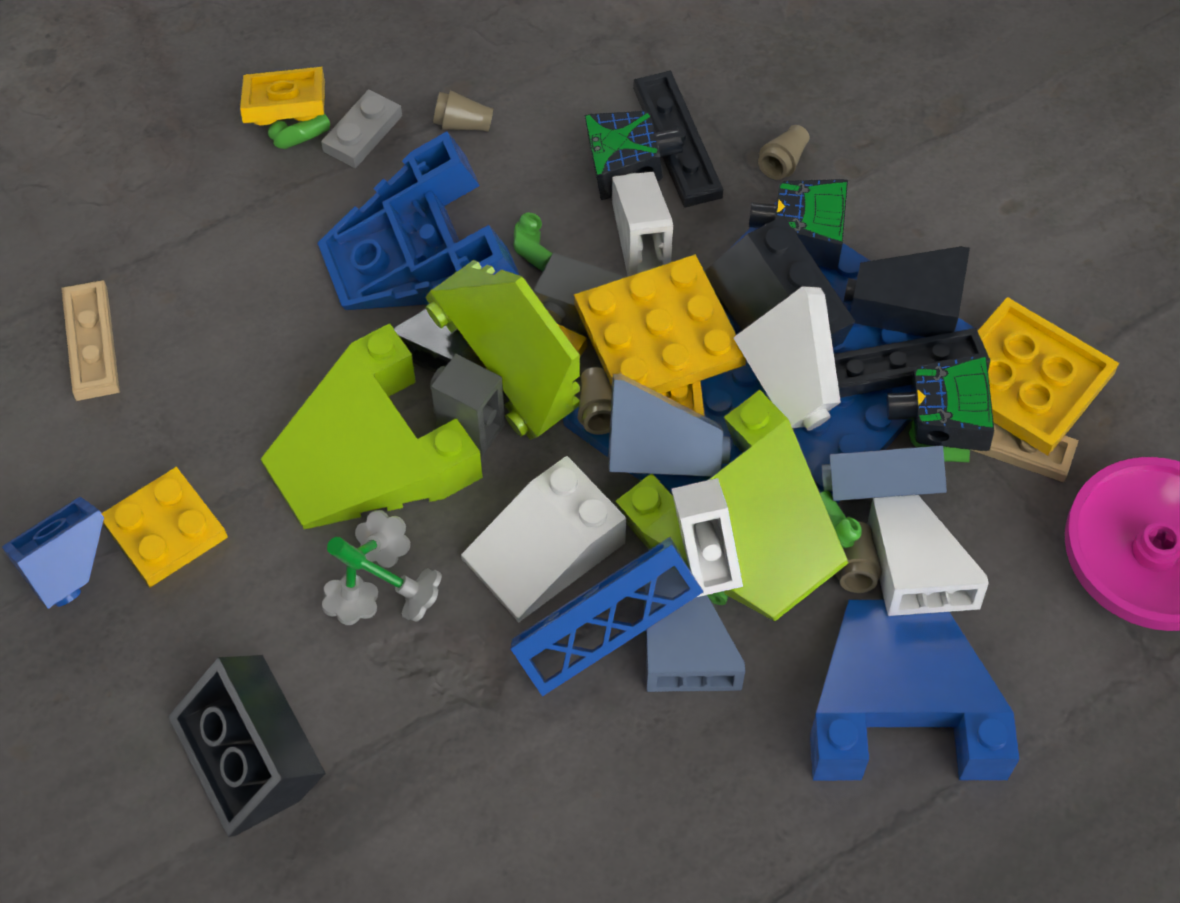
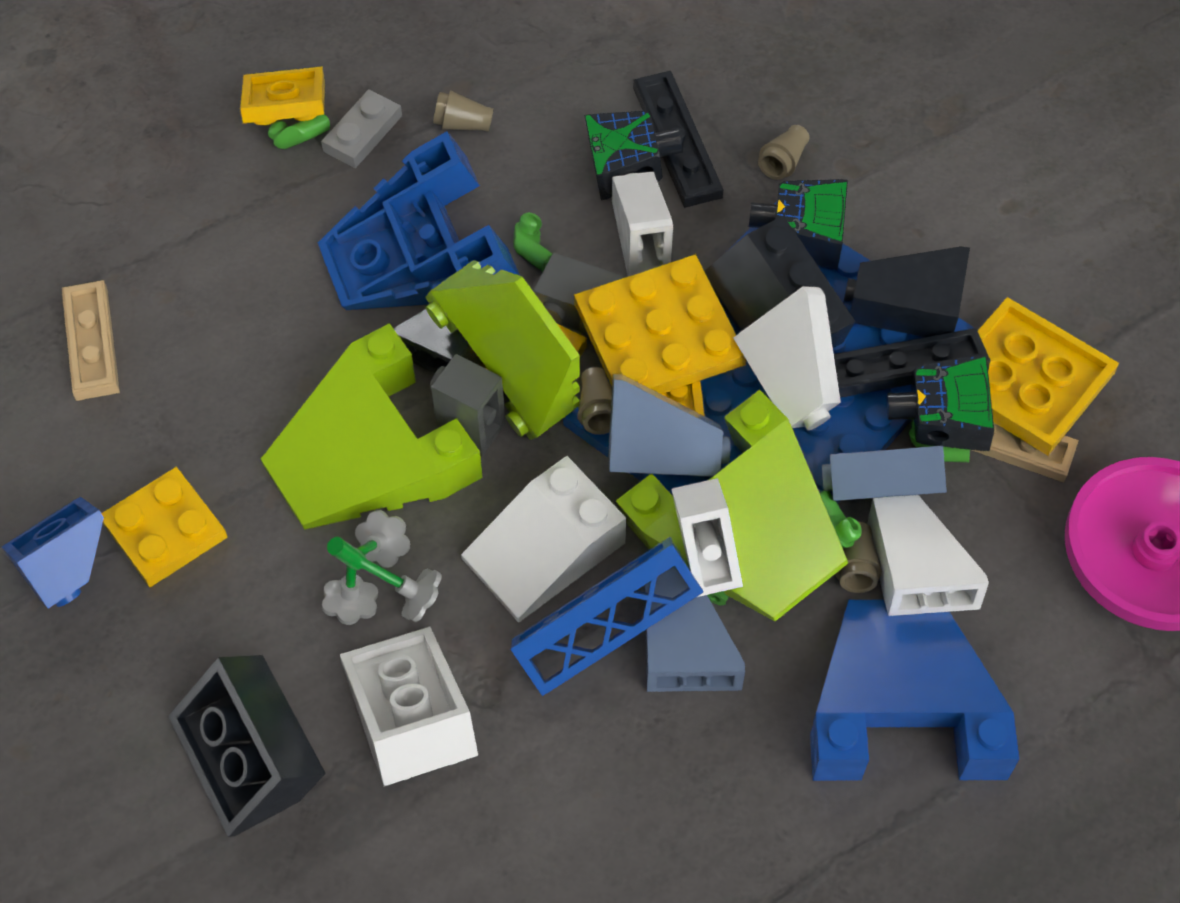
(409, 706): none -> white slope

